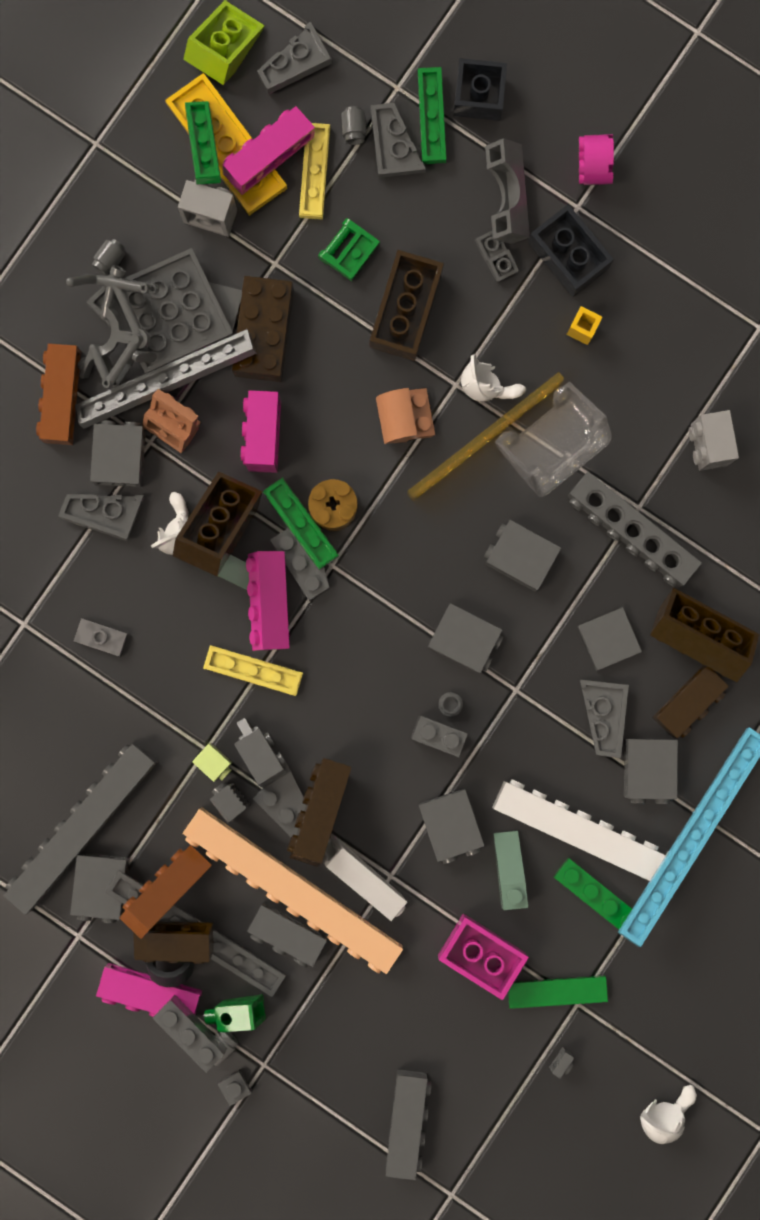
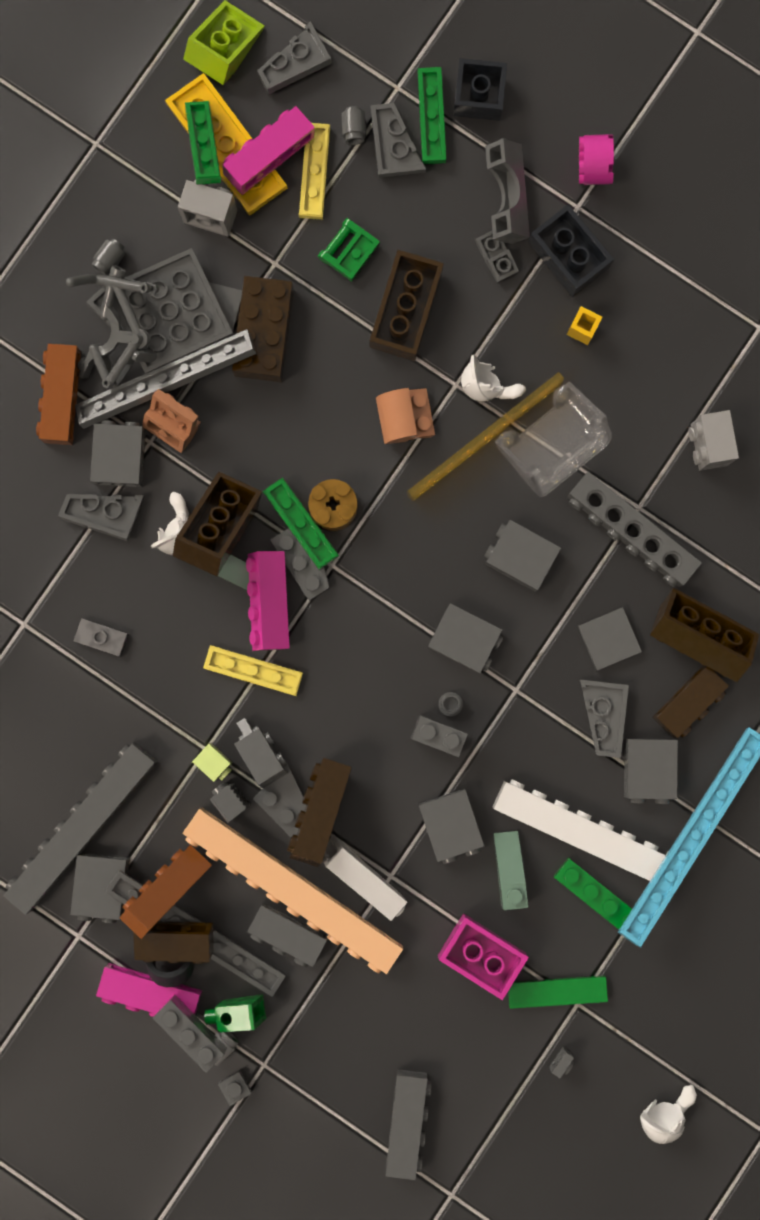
(261, 431): dark pink brick -> none

